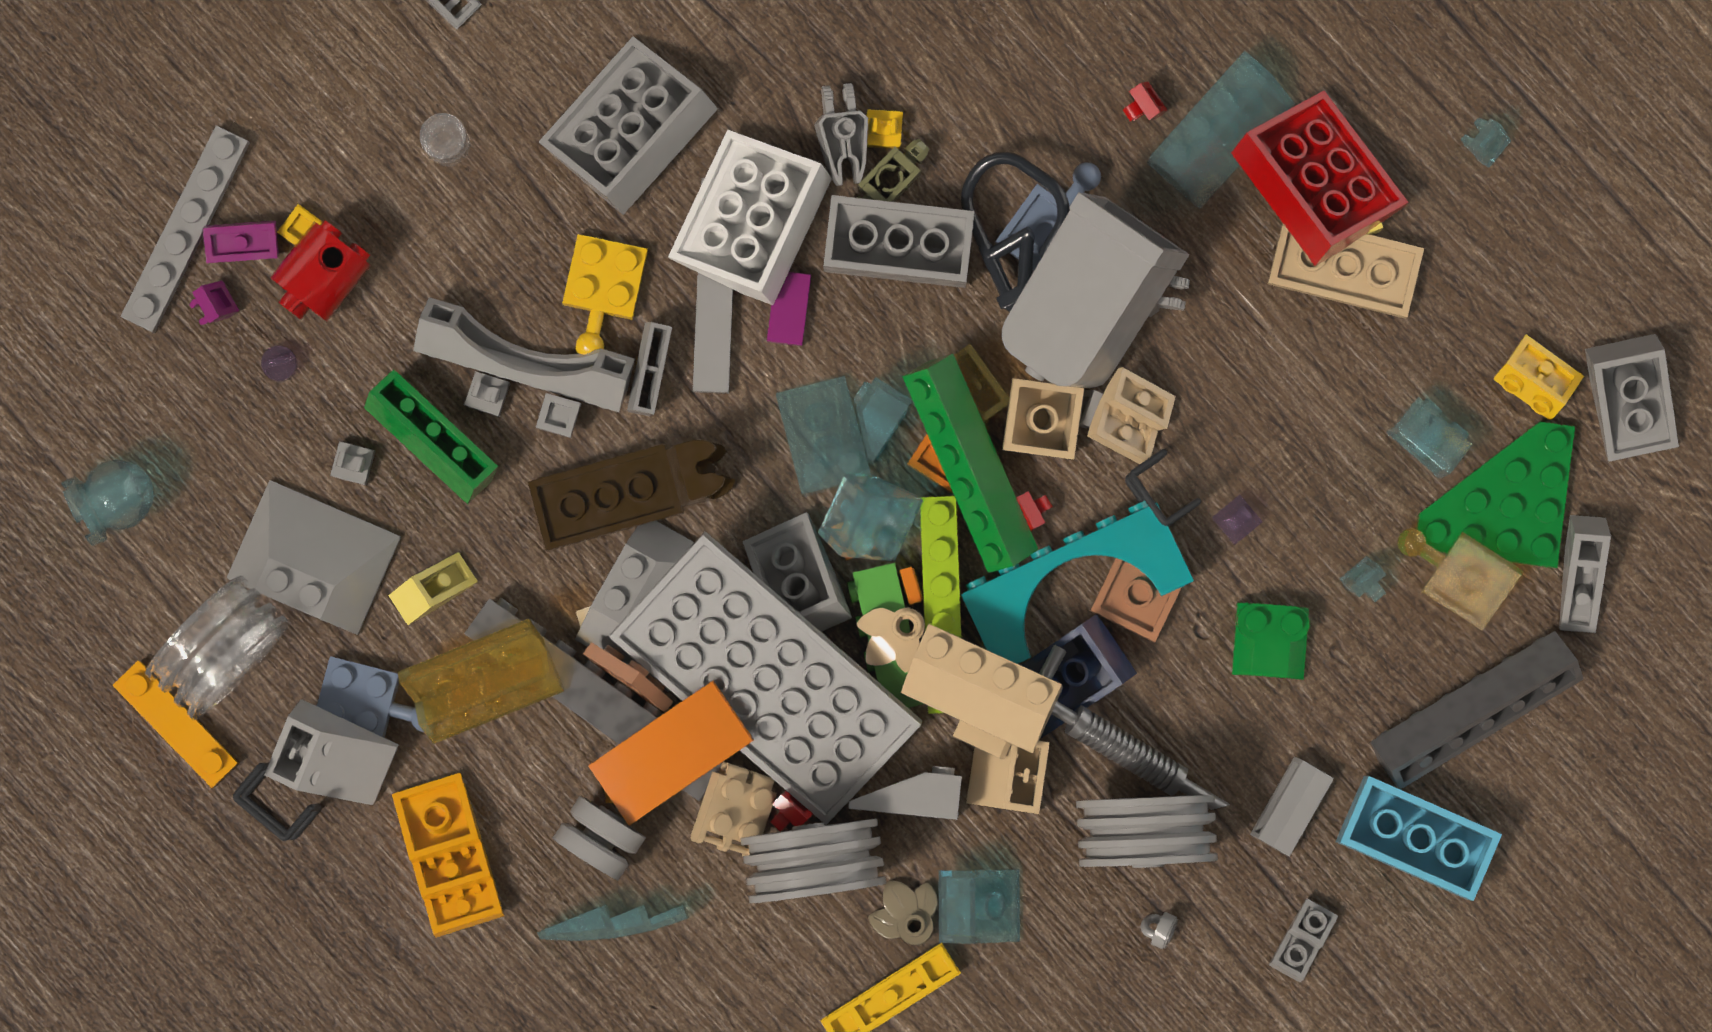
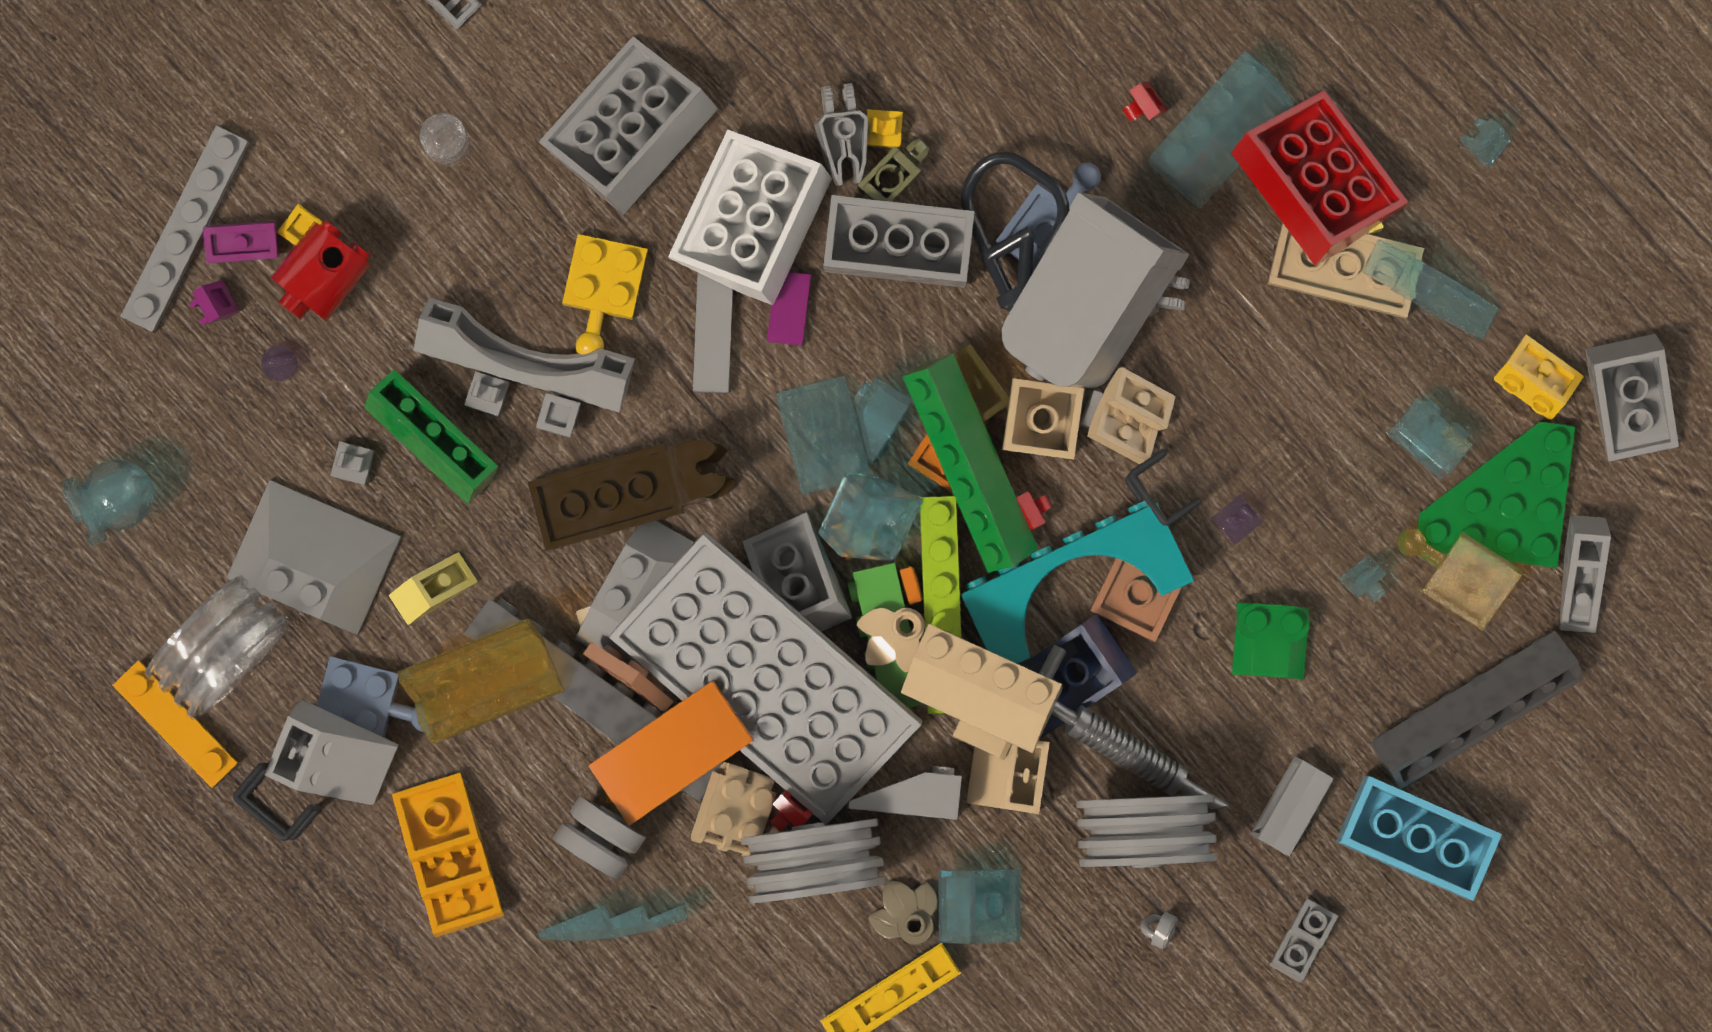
(642, 367): light grey piece -> none
(1430, 289): none -> clear light blue slope

